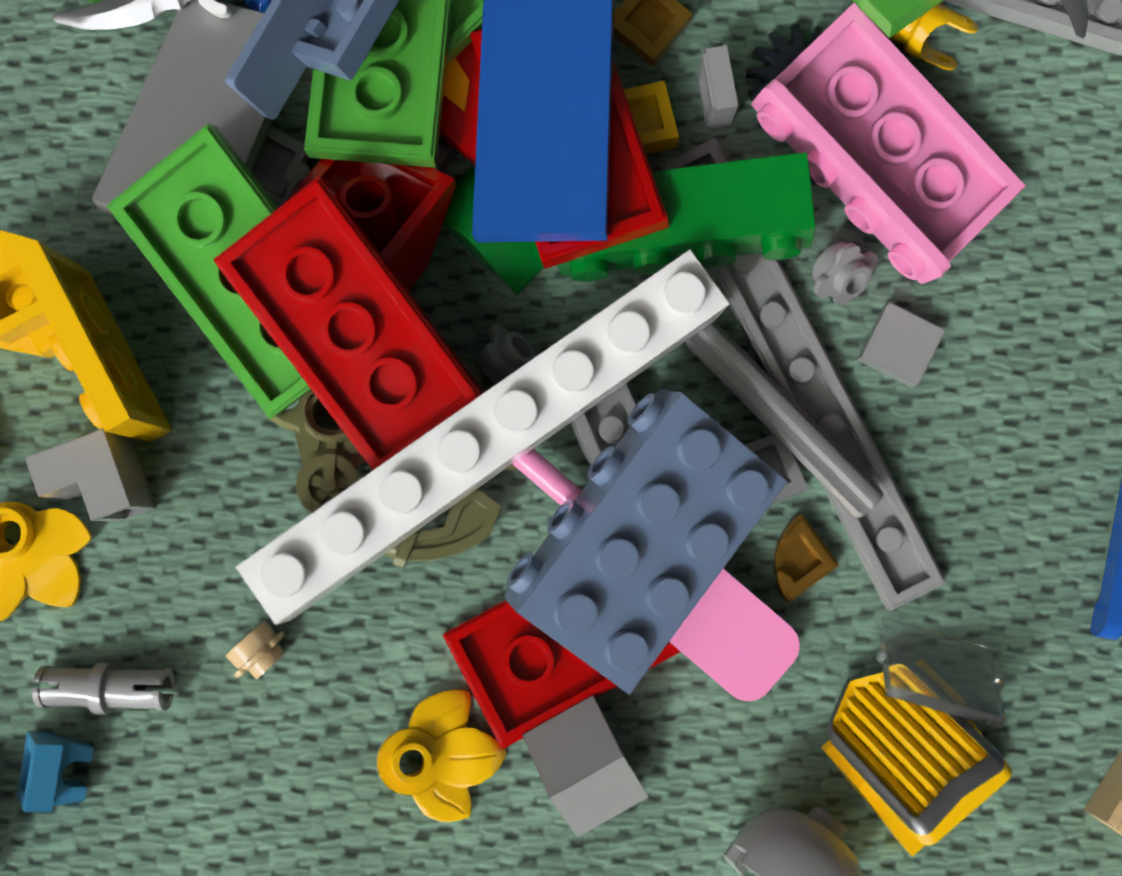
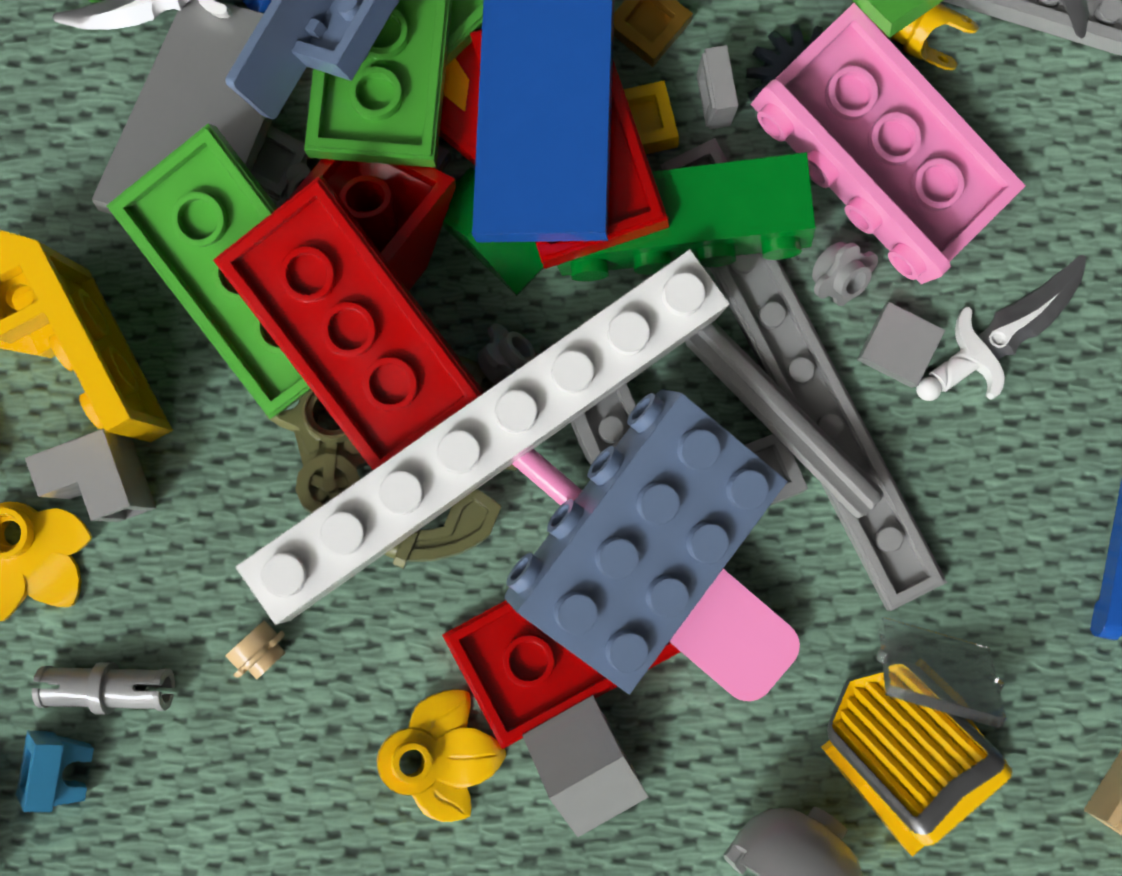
(800, 559): pearl gold tile -> none
(1004, 335): none -> piece

